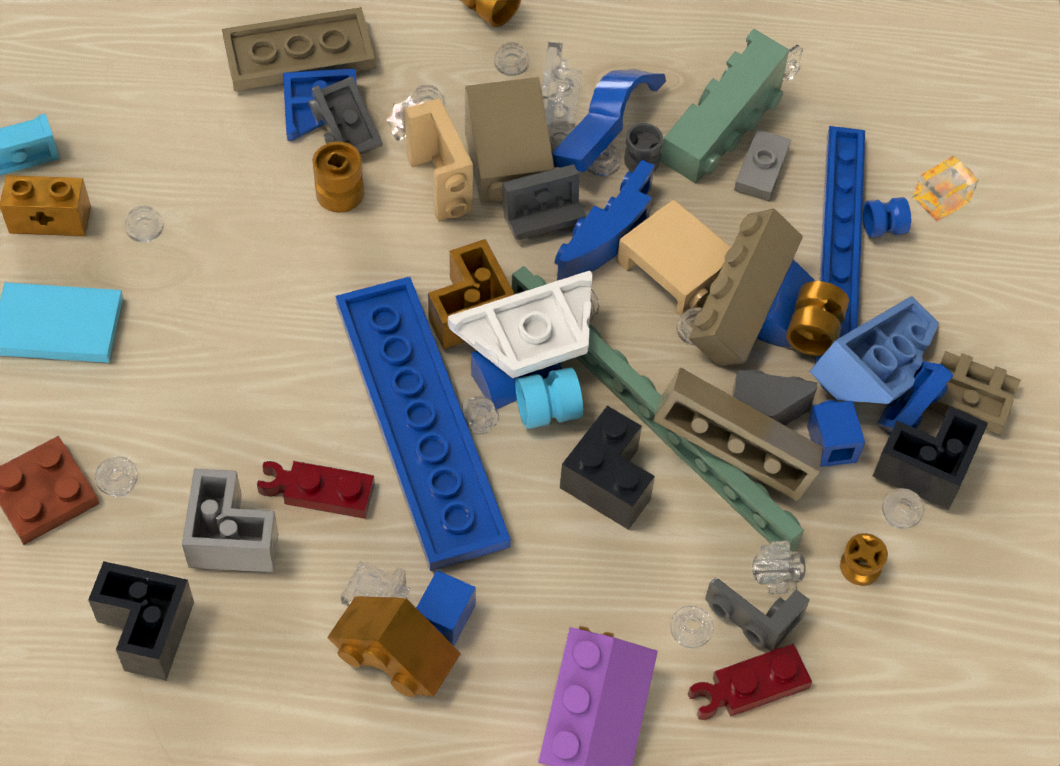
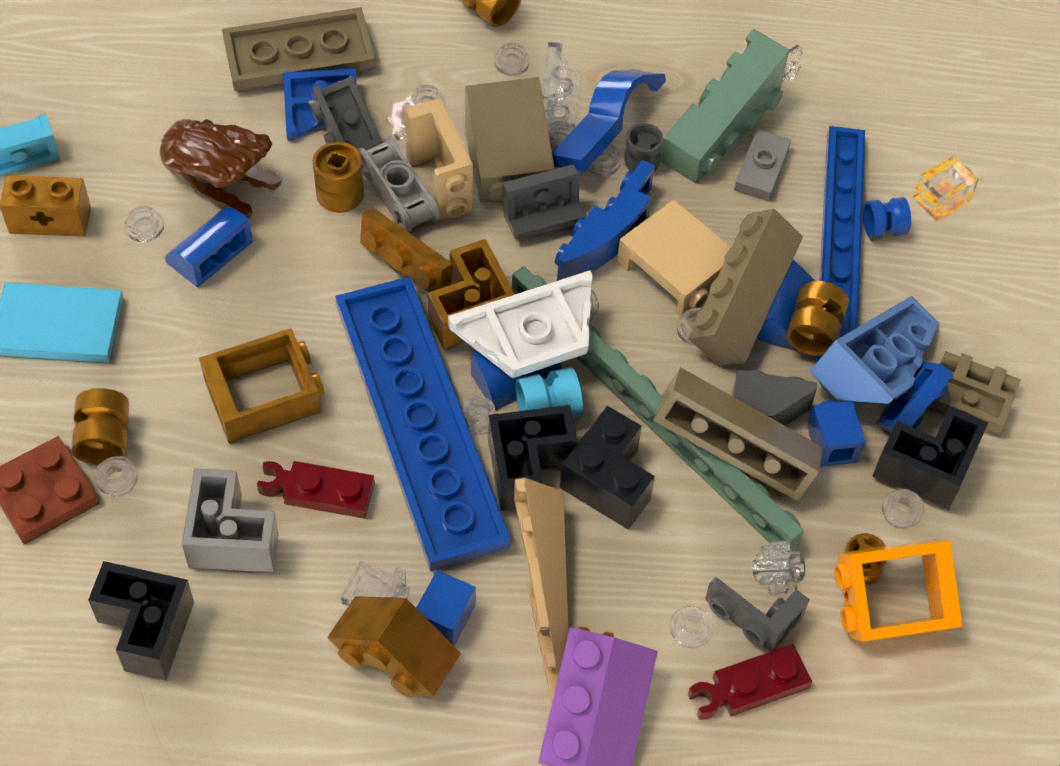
(100, 425): none -> pearl gold wheel
(211, 246): none -> blue brick
(219, 156): none -> reddish brown hair
(252, 357): none -> pearl gold window
(398, 185): none -> light grey piece
(404, 251): none -> pearl gold plate
(525, 444): none -> black brick
(543, 536): none -> tan wedge
(939, 581): none -> light orange window

